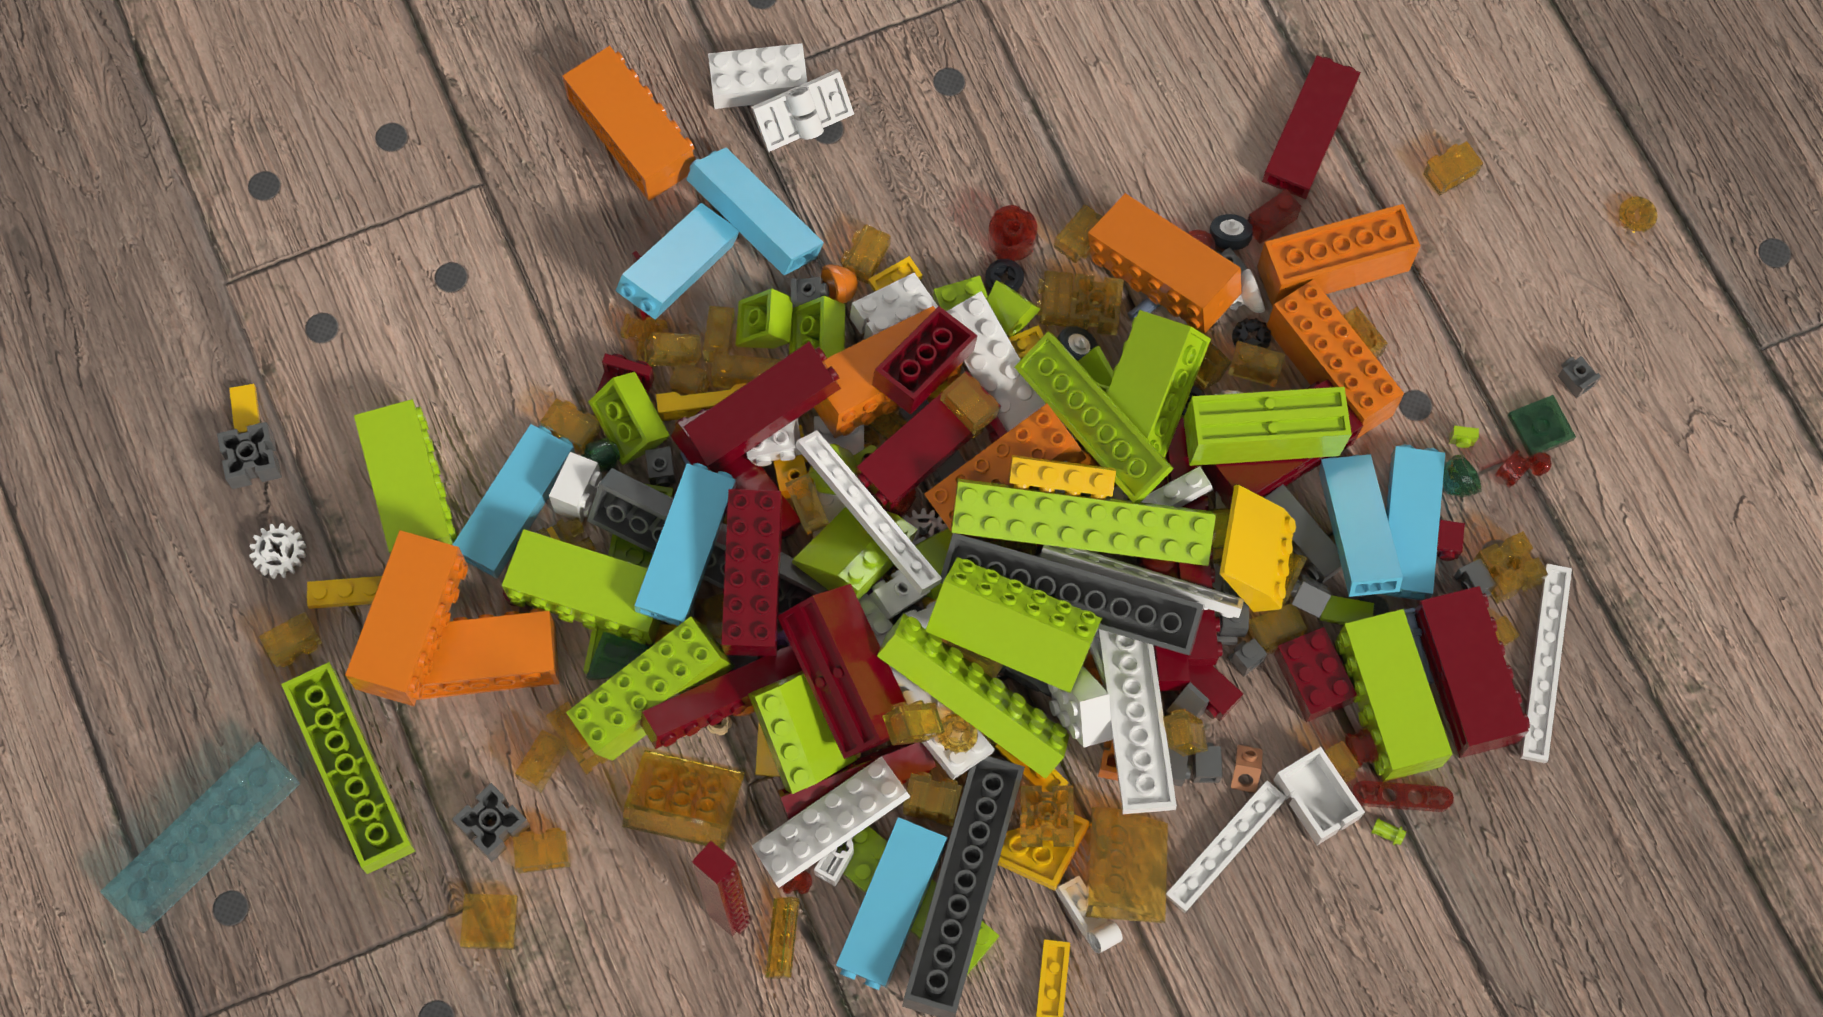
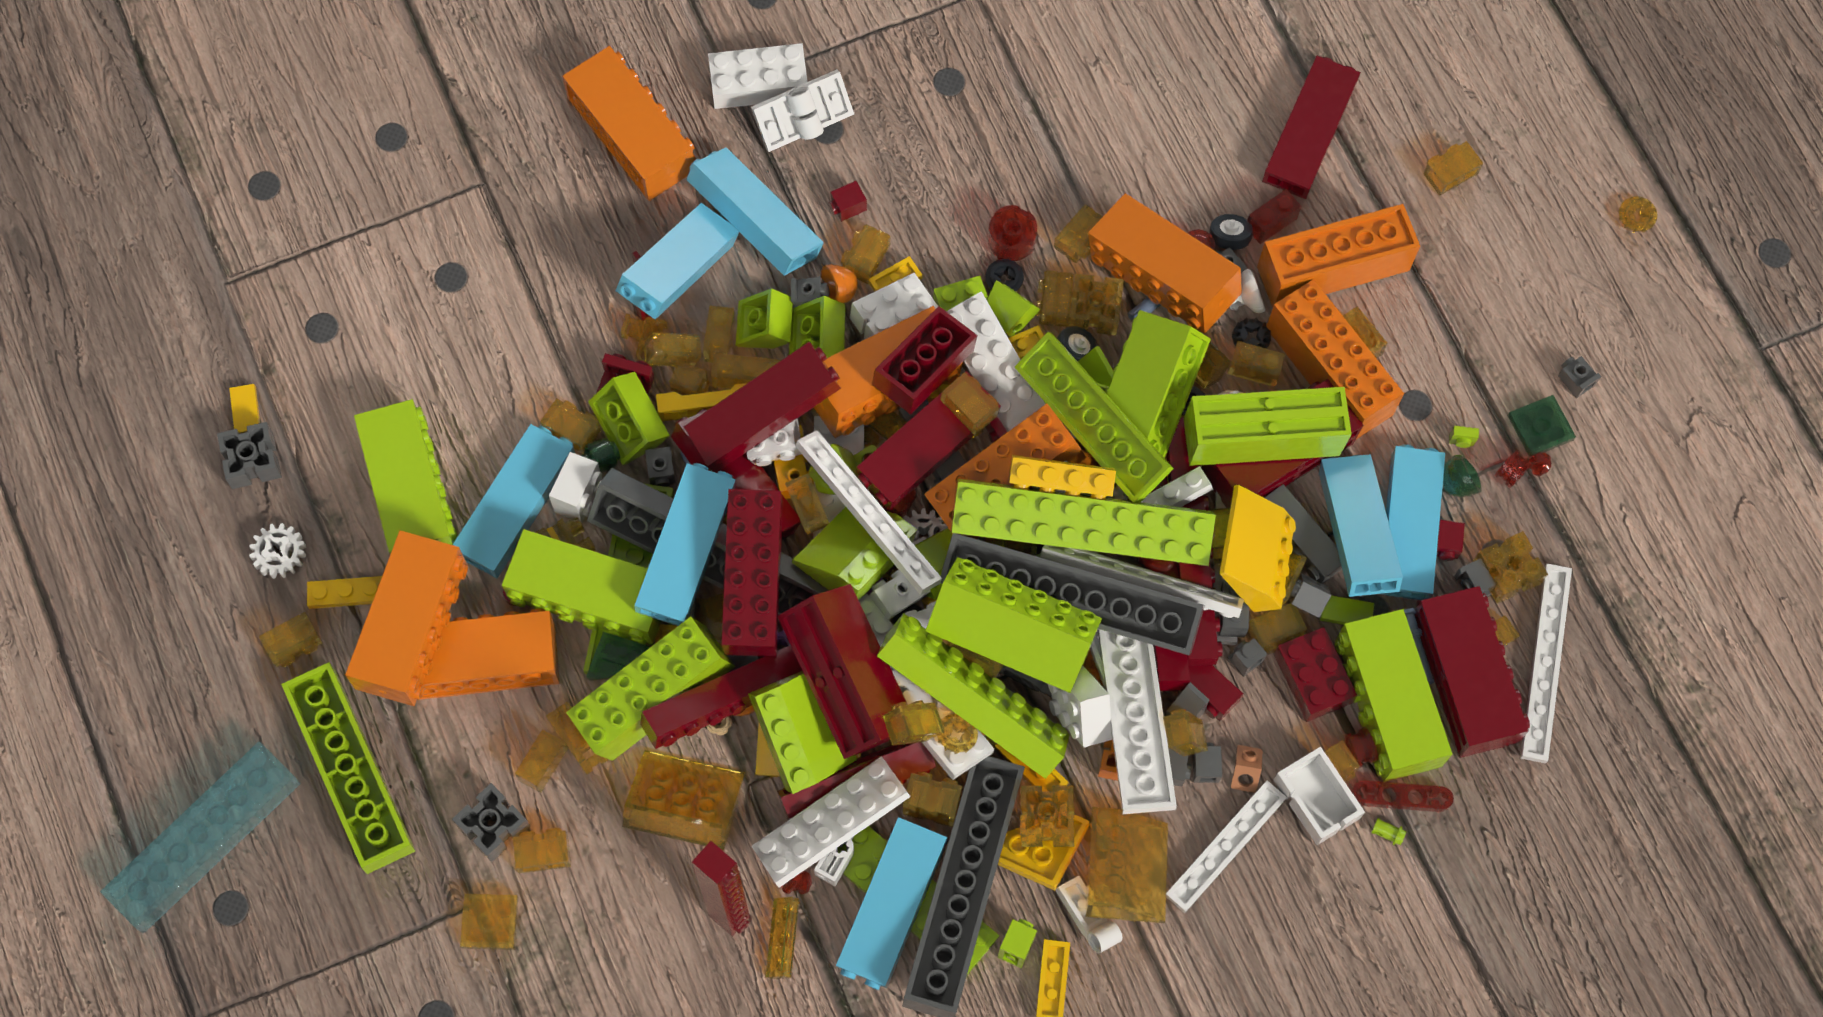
(847, 201): none -> dark red brick
(1017, 942): none -> lime brick

